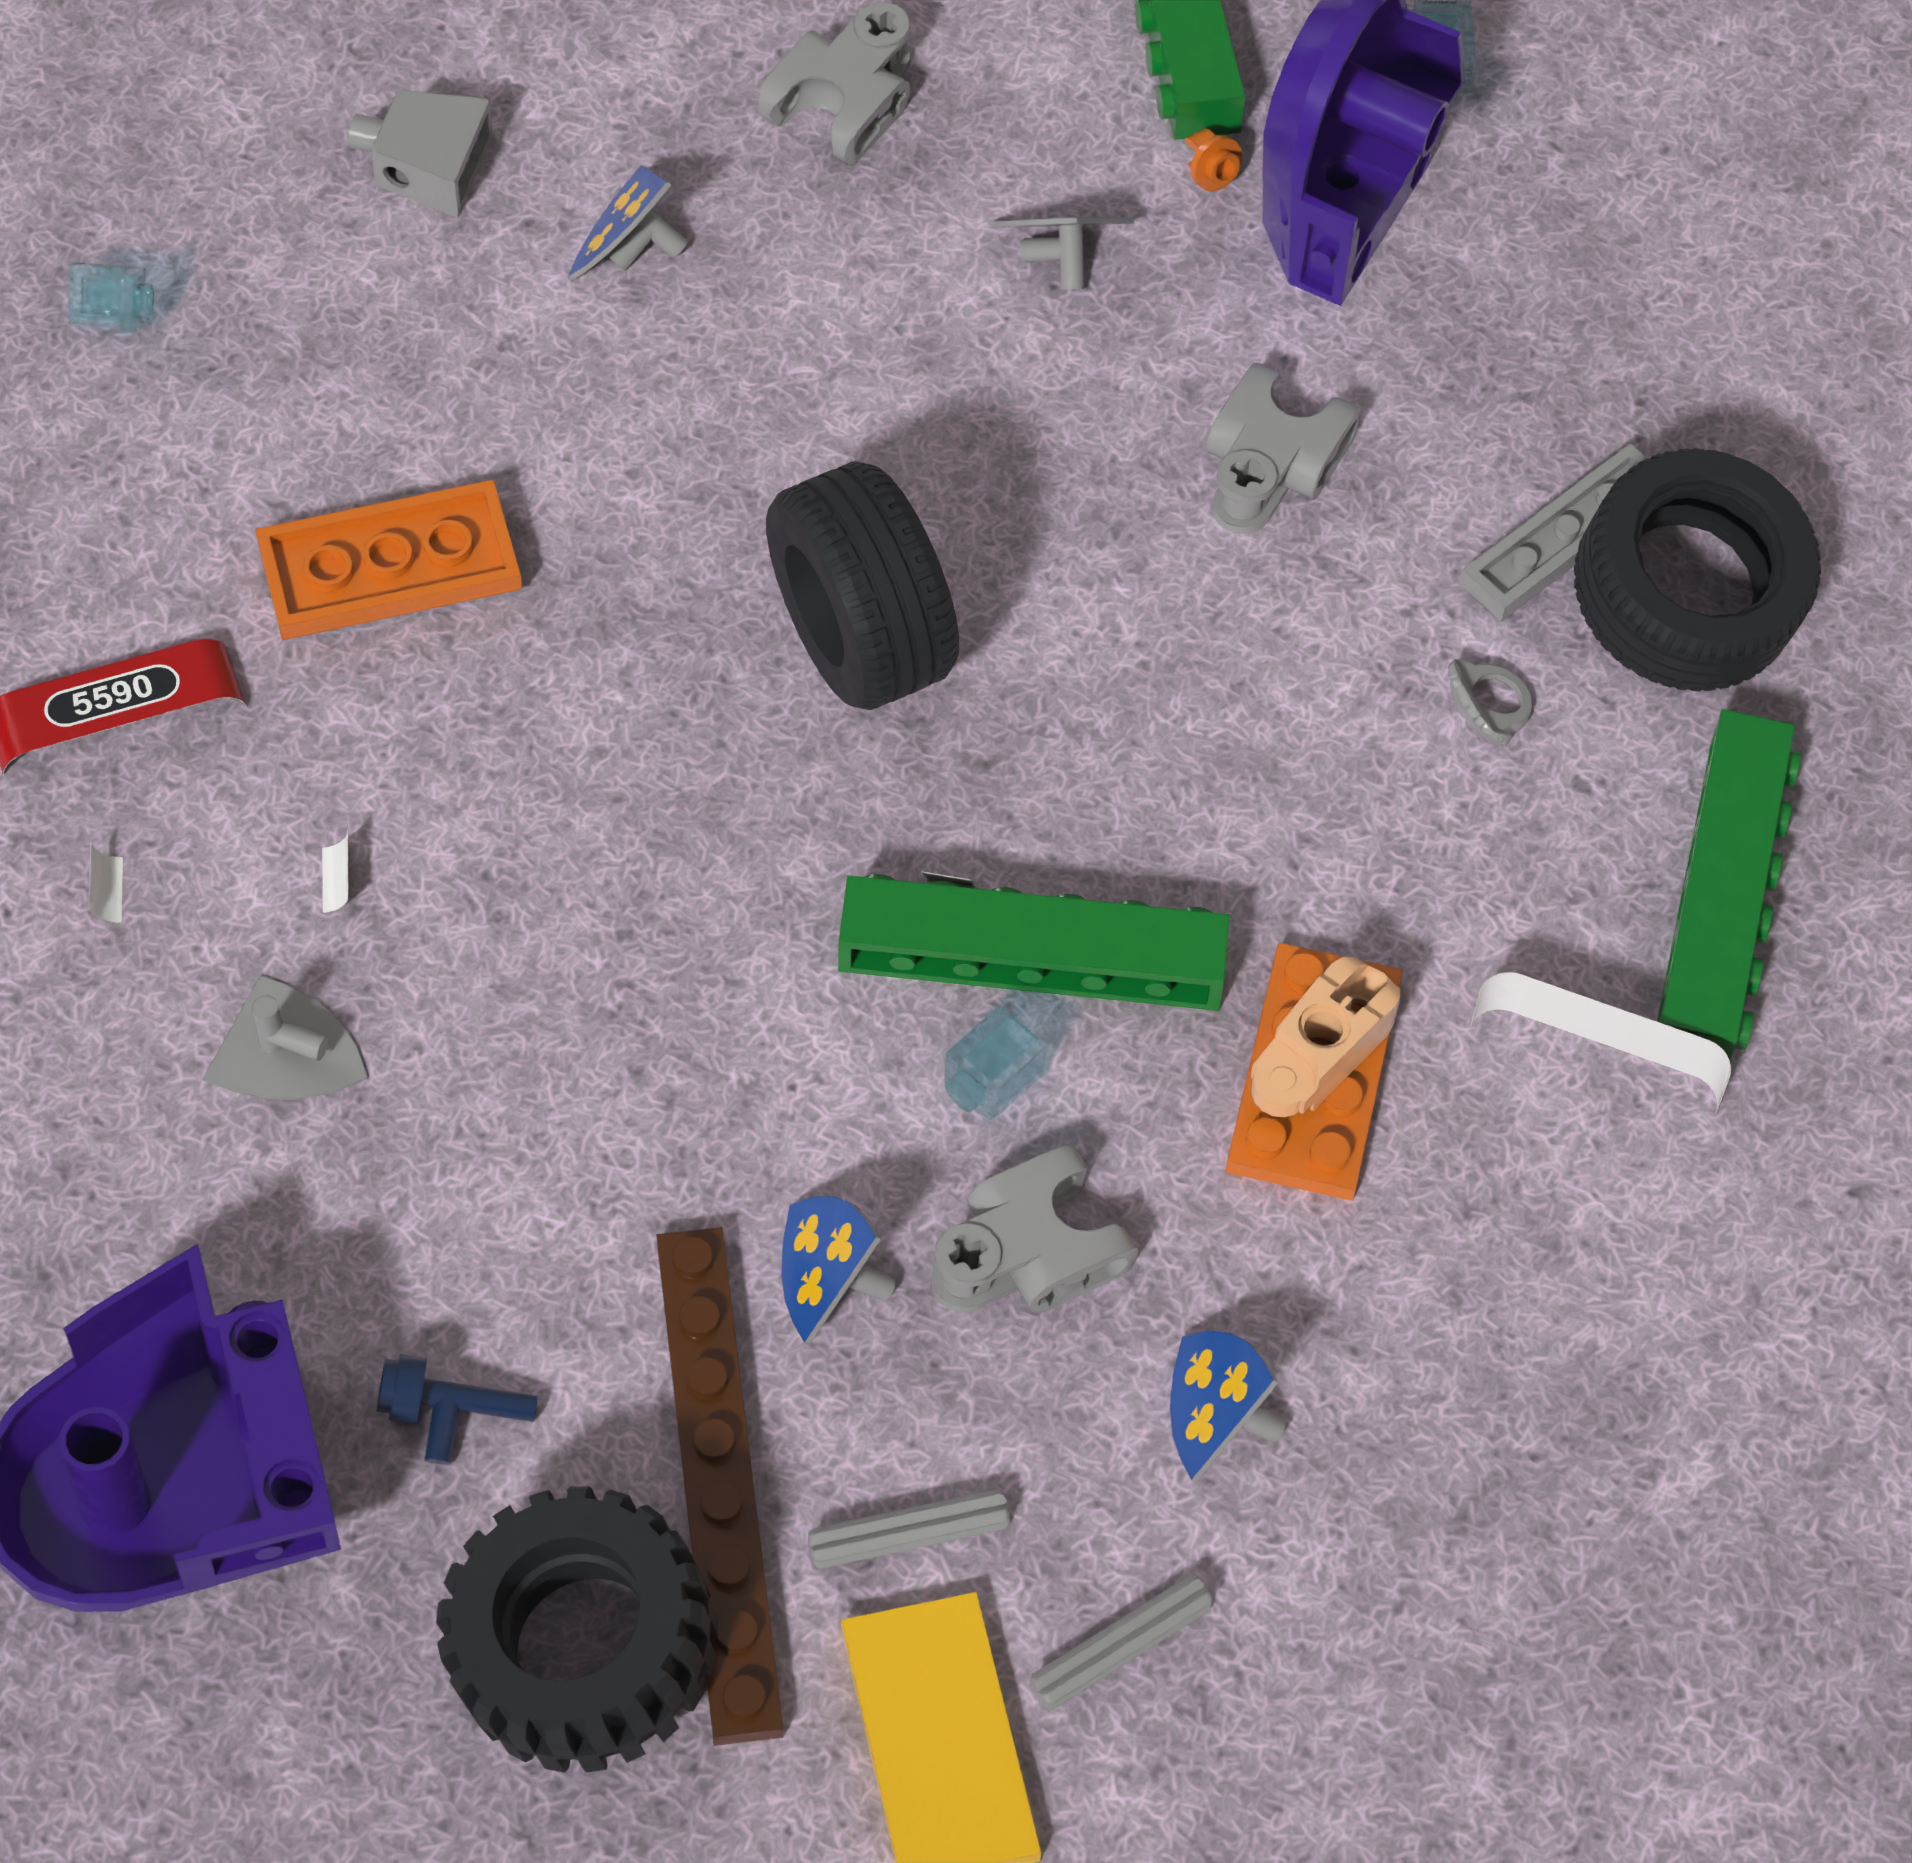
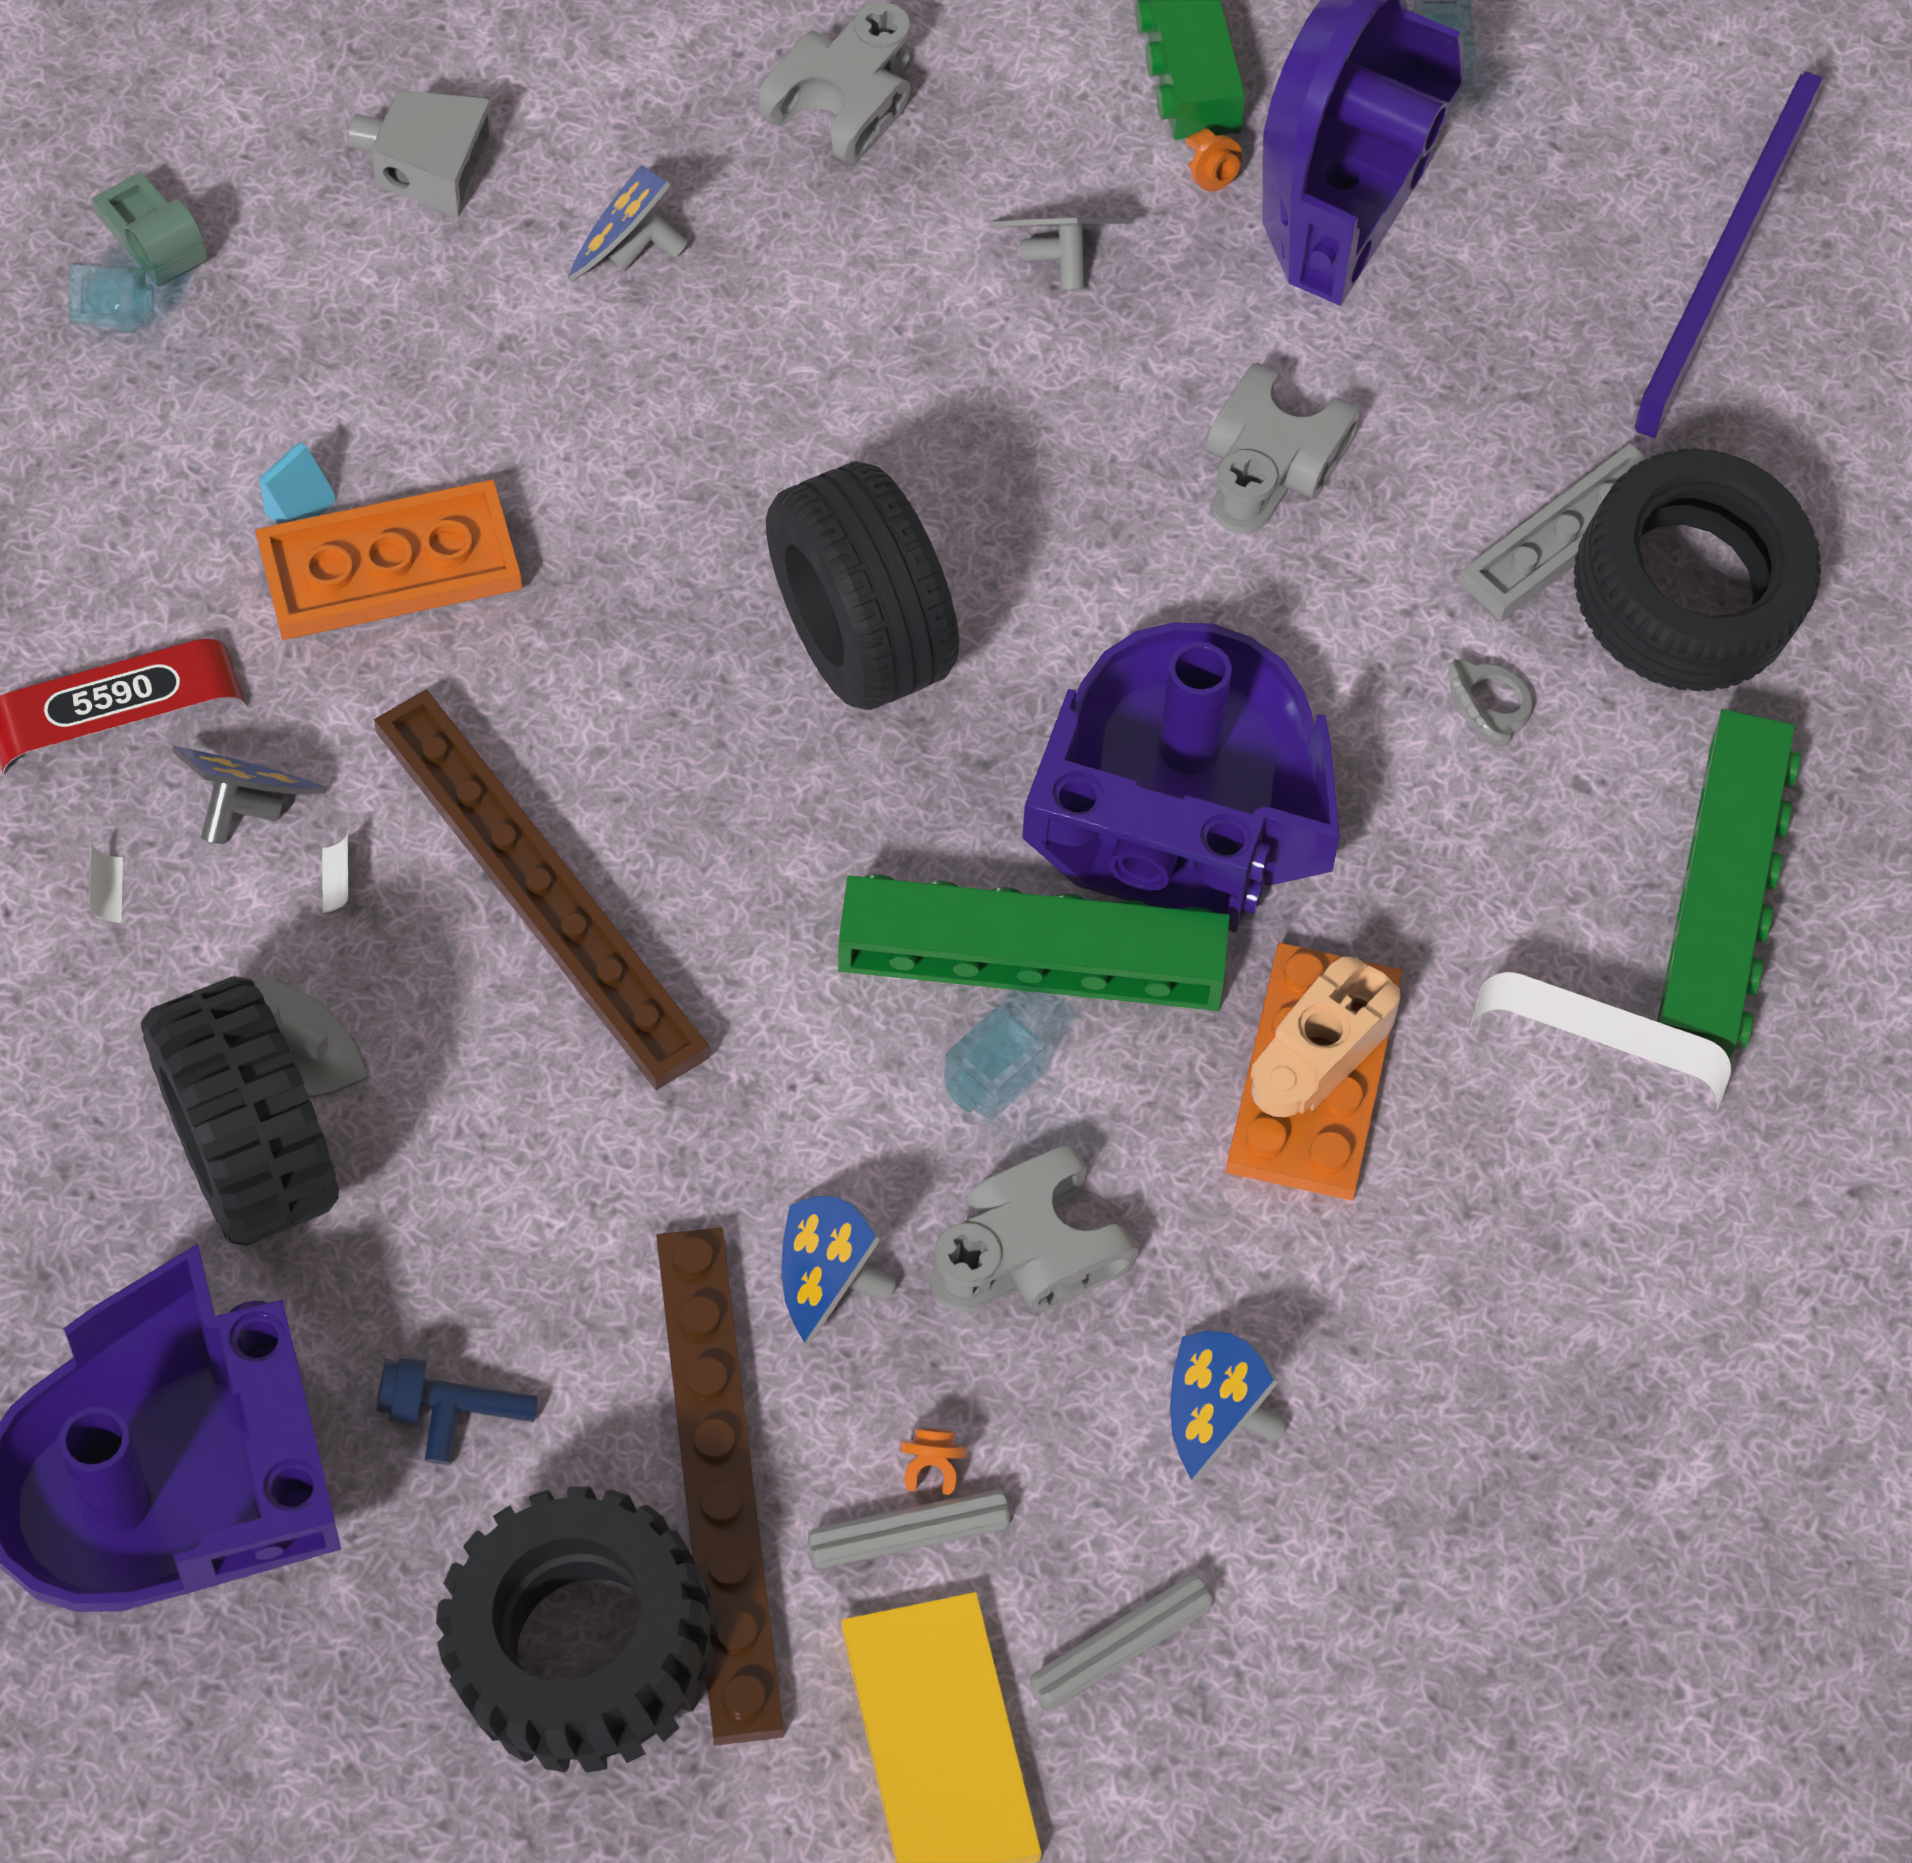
(152, 231): none -> sand green plate
(229, 798): none -> flat silver shield
(240, 1110): none -> black tyre
(295, 487): none -> medium azure slope
(542, 890): none -> reddish brown plate
(933, 1448): none -> orange plate
(949, 878): white sticker -> none
(1186, 775): none -> dark purple animal
(1727, 255): none -> dark purple tile

